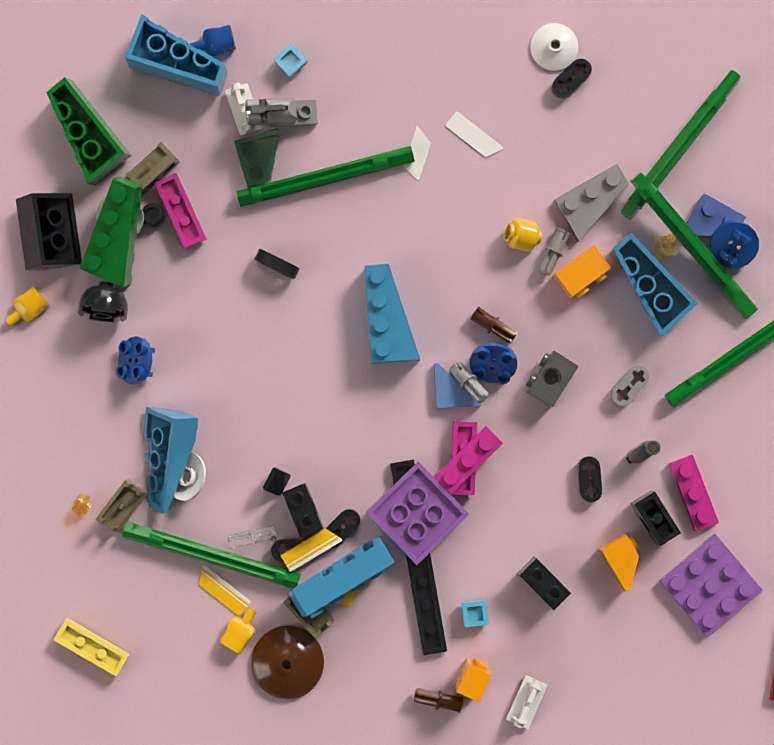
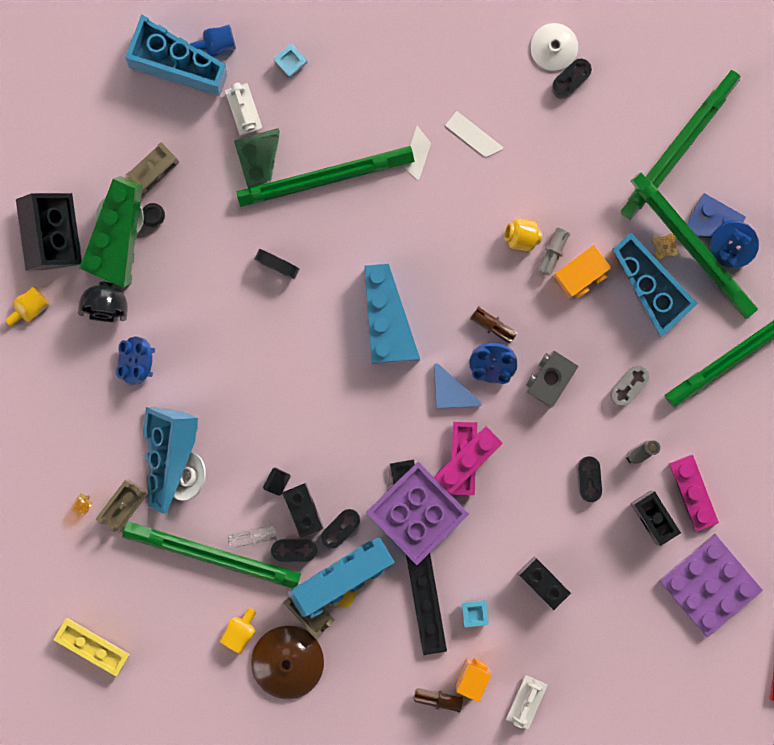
(91, 138): green wedge -> none
(180, 210): dark pink plate -> none
(223, 591): yellow sticker -> none
(281, 112): light grey plate -> none
(310, 549): yellow sticker -> none
(468, 382): light grey axle -> none
(589, 200): light grey wing -> none
(621, 559): light orange slope -> none

